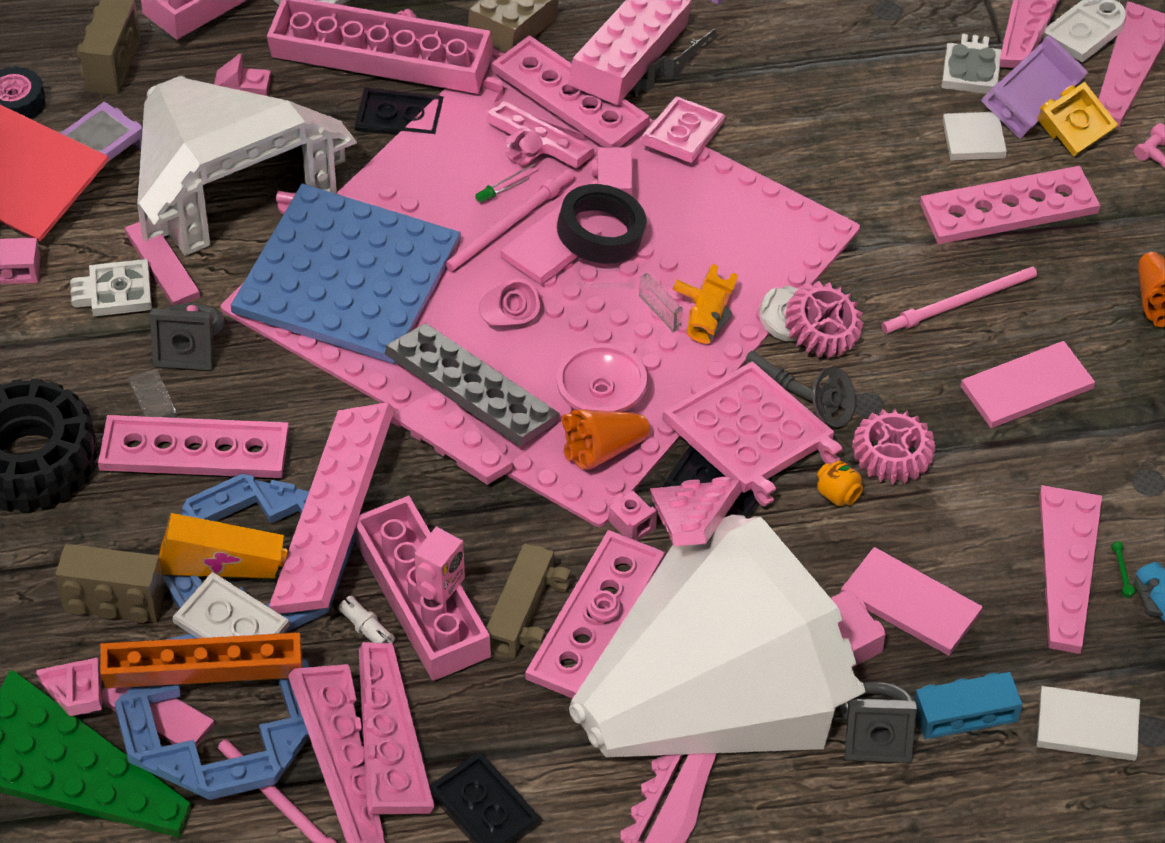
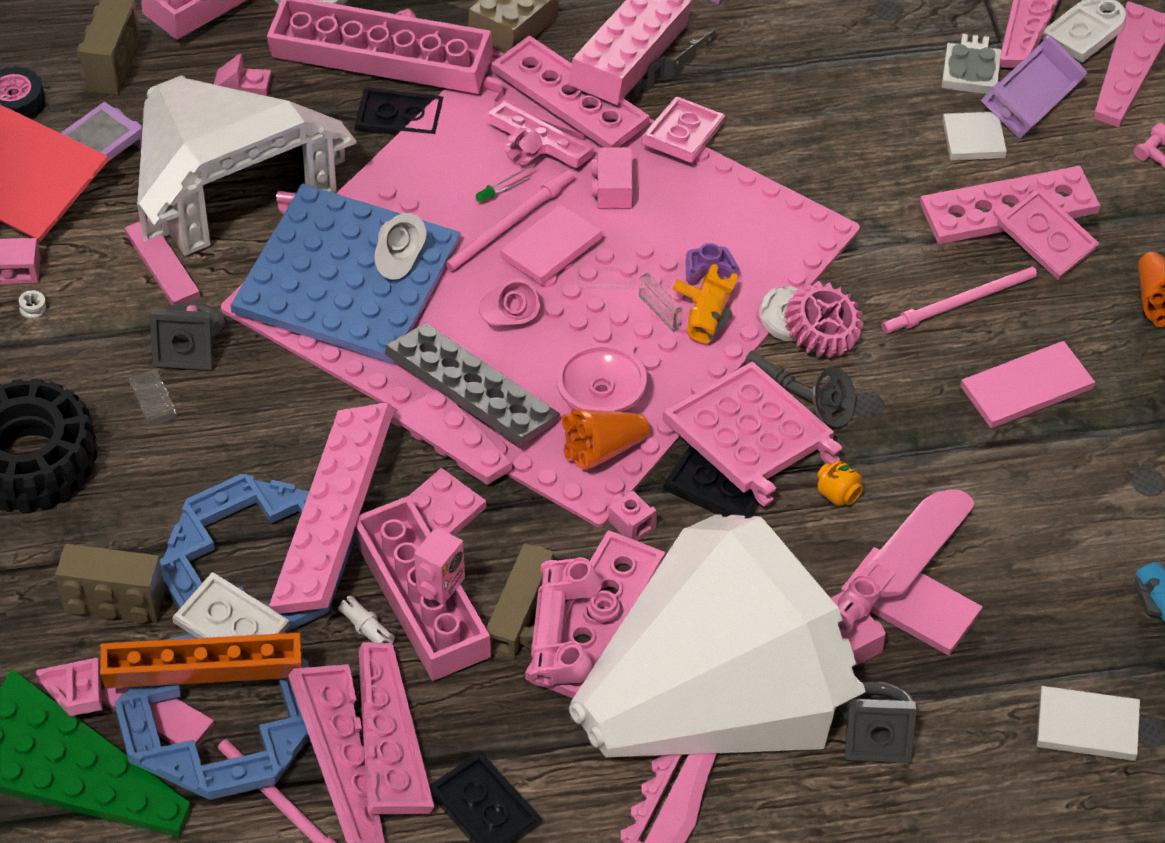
(29, 297): none -> white bush
(114, 288): white piece -> none
(184, 431): bright pink plate -> none
(206, 546): light orange slope -> none
(399, 245): none -> white piece
(447, 503): none -> bright pink plate
(554, 660): none -> bright pink piece
(596, 247): black tyre -> none
(695, 508): bright pink wing -> none
(700, 259): none -> medium lavender piece
(891, 455): bright pink gear -> none
(905, 554): none -> bright pink piece
(967, 705): dark azure brick -> none
(1048, 233): none -> bright pink tile
(1069, 546): bright pink wing -> none
(1076, 118): yellow plate -> none
(1127, 590): green hinge -> none

